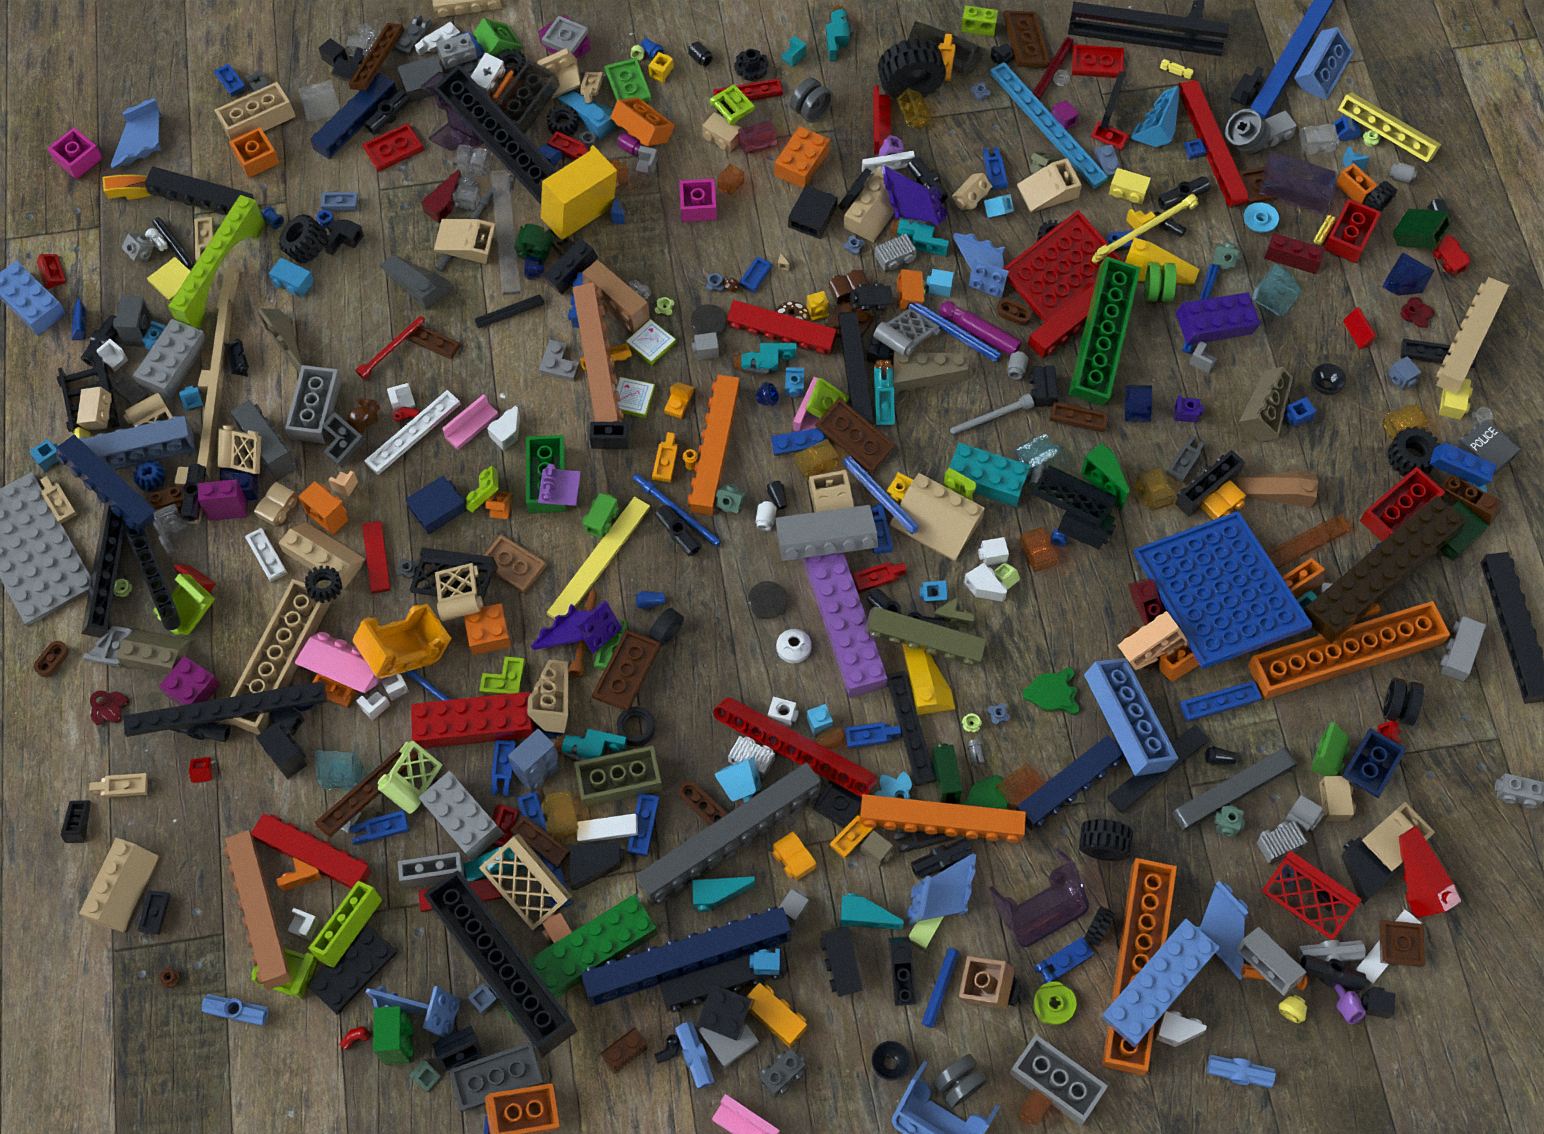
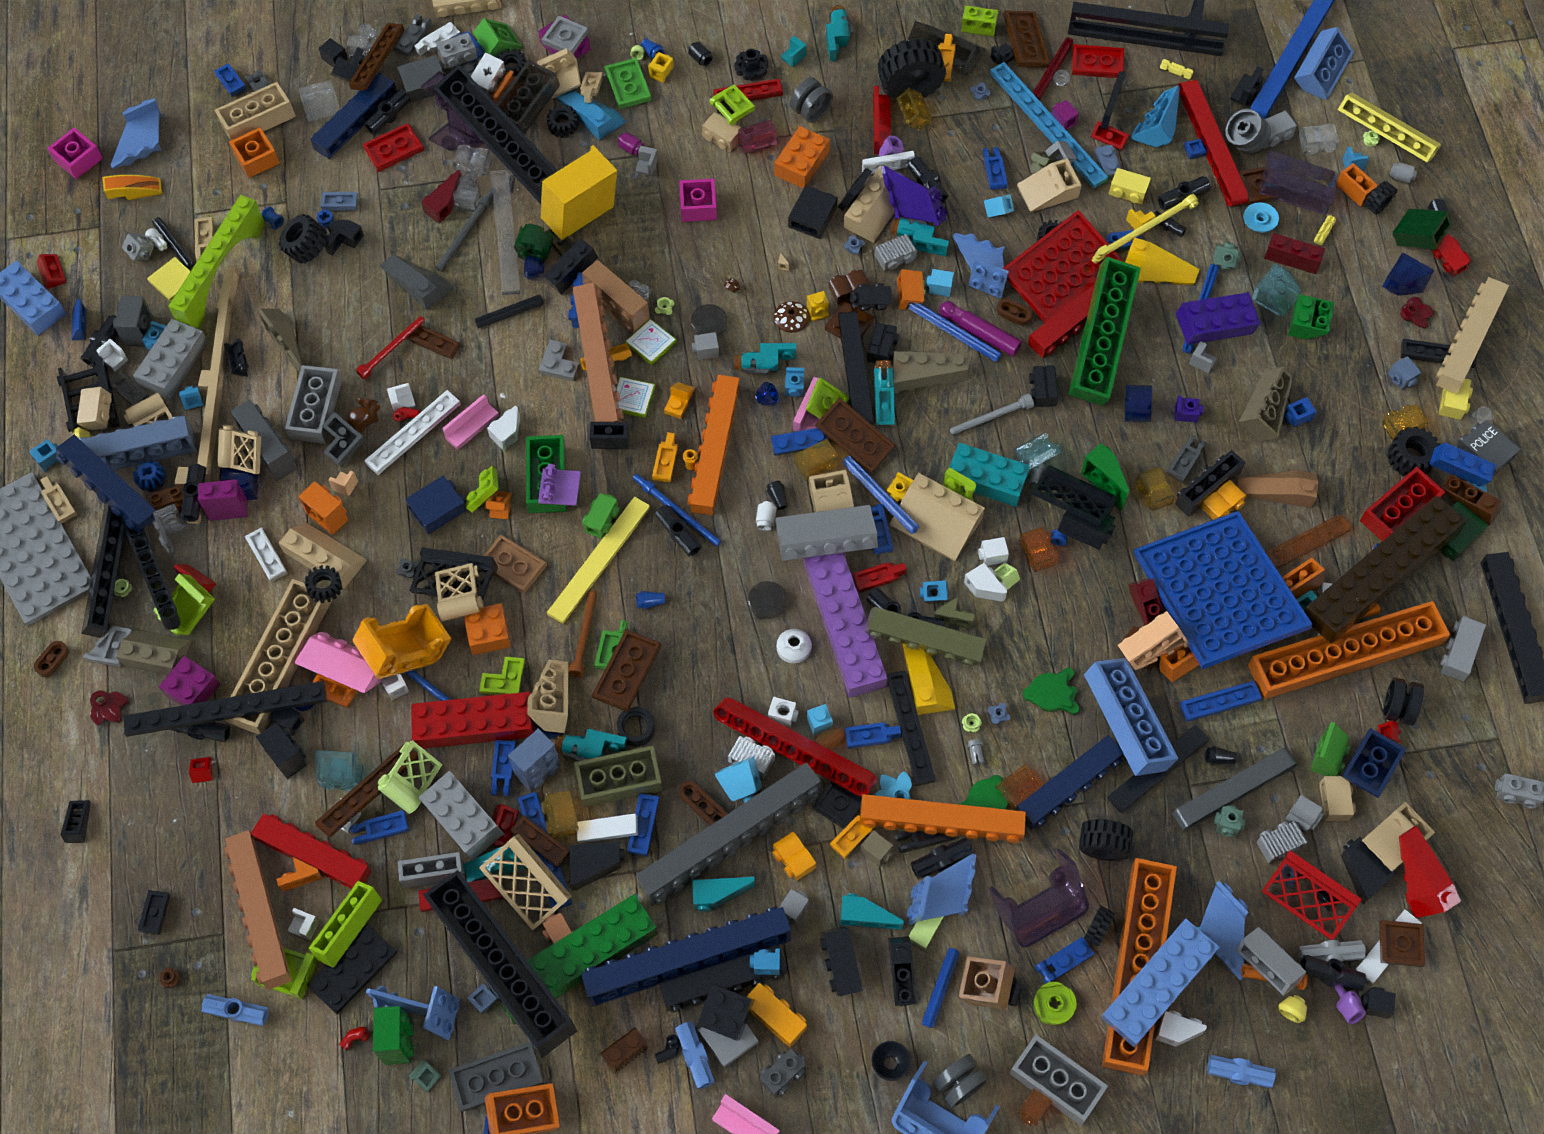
(119, 885): tan slope -> none
(121, 785): tan hinge -> none
(192, 191): black brick -> none
(276, 504): tan brick -> none
(291, 277): dark azure brick -> none
(374, 705): white panel -> none
(376, 557): red tile -> none
(457, 1048): black brick -> none
(465, 239): tan slope -> none
(551, 154): blue brick -> none
(567, 145): red hinge -> none
(589, 139): dark grey plate -> none
(592, 626): dark purple piece -> none
(617, 214): blue slope -> none
(621, 167): clear orange brick -> none
(642, 121): orange brick -> none
(666, 626): black tyre -> none
(715, 278): sand blue plate -> none
(730, 179): clear orange brick -> none
(730, 498): sand green brick -> none
(755, 274): blue tile -> none
(782, 327): red brick -> none
(898, 339): light grey piece -> none
(946, 774): dark green brick -> none
(972, 191): tan brick -> none
(1017, 365): light grey brick -> none
(1061, 151): none -> light grey panel
(1078, 417): reddish brown plate -> none
(1160, 282): bright green wheel -> none
(1310, 317): none -> green slope
(1331, 374): black piece -> none
(1347, 128): blue brick -> none
(1352, 231): red brick -> none
(1359, 328): red slope -> none

